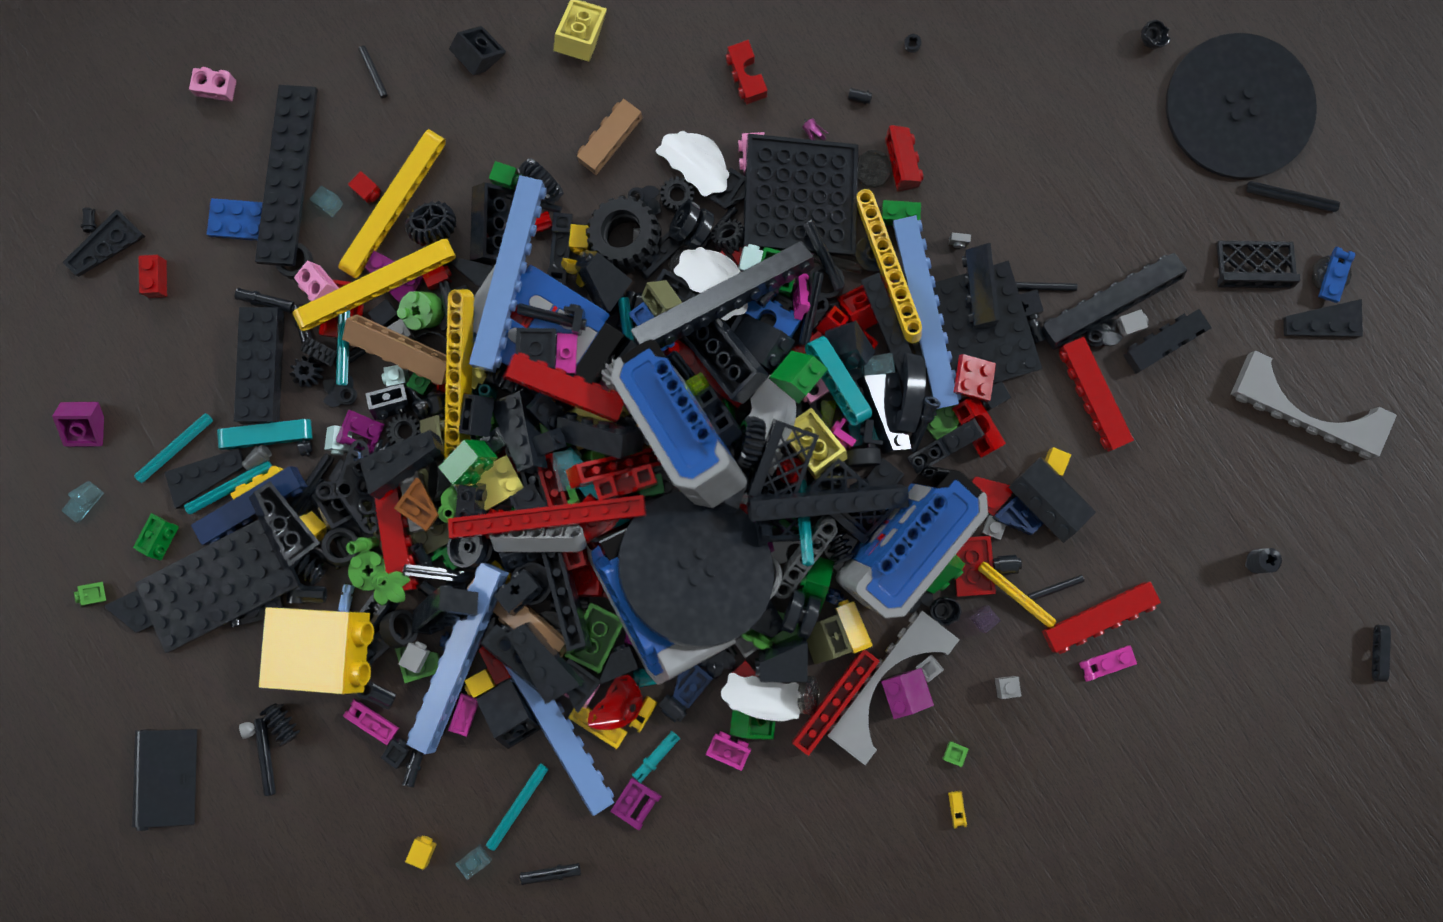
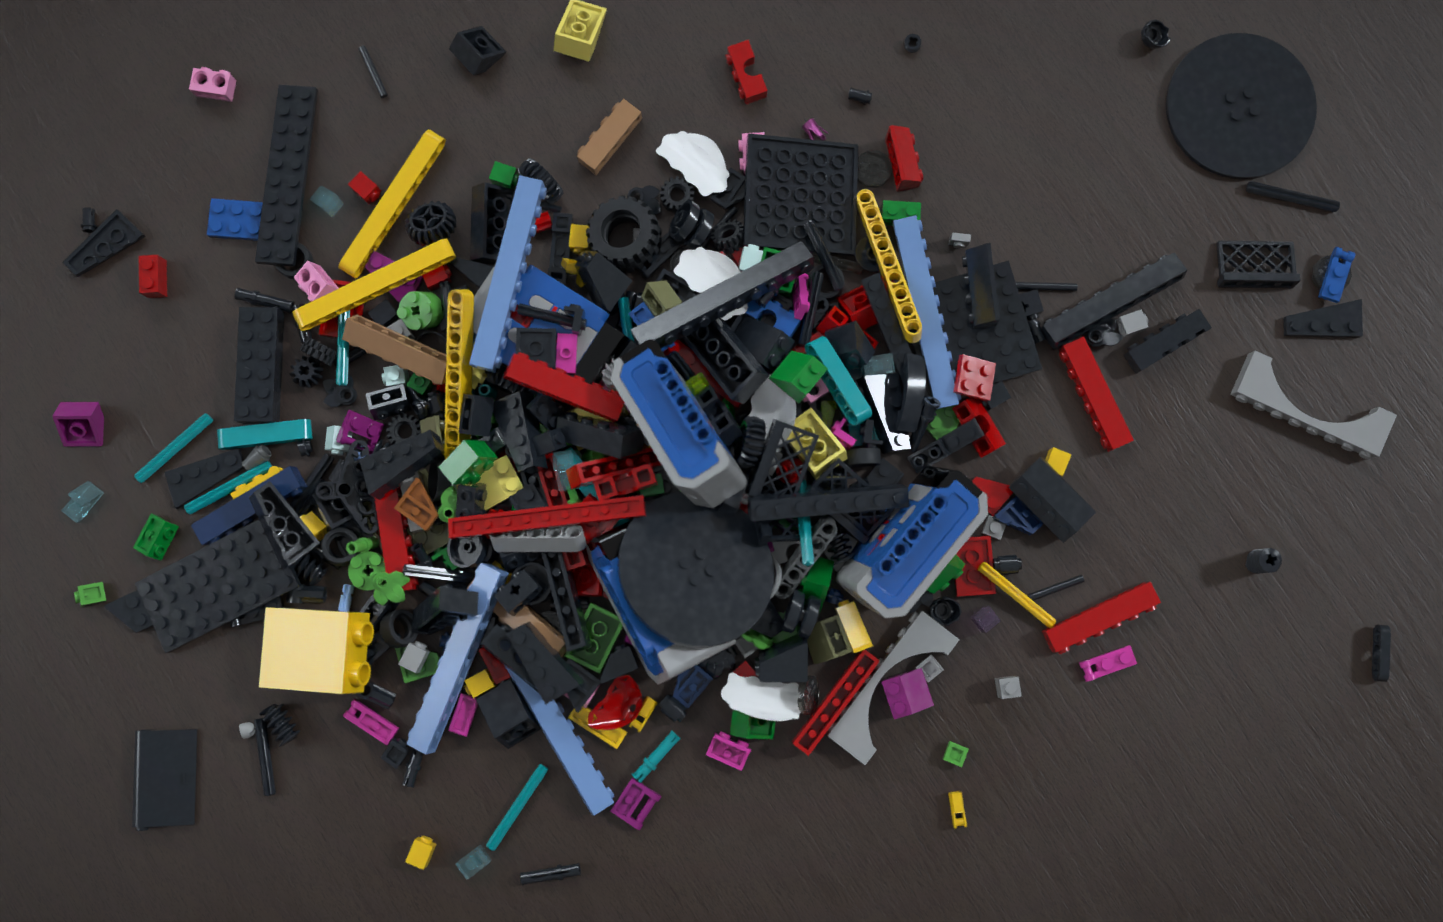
(642, 678): teal cone -> none

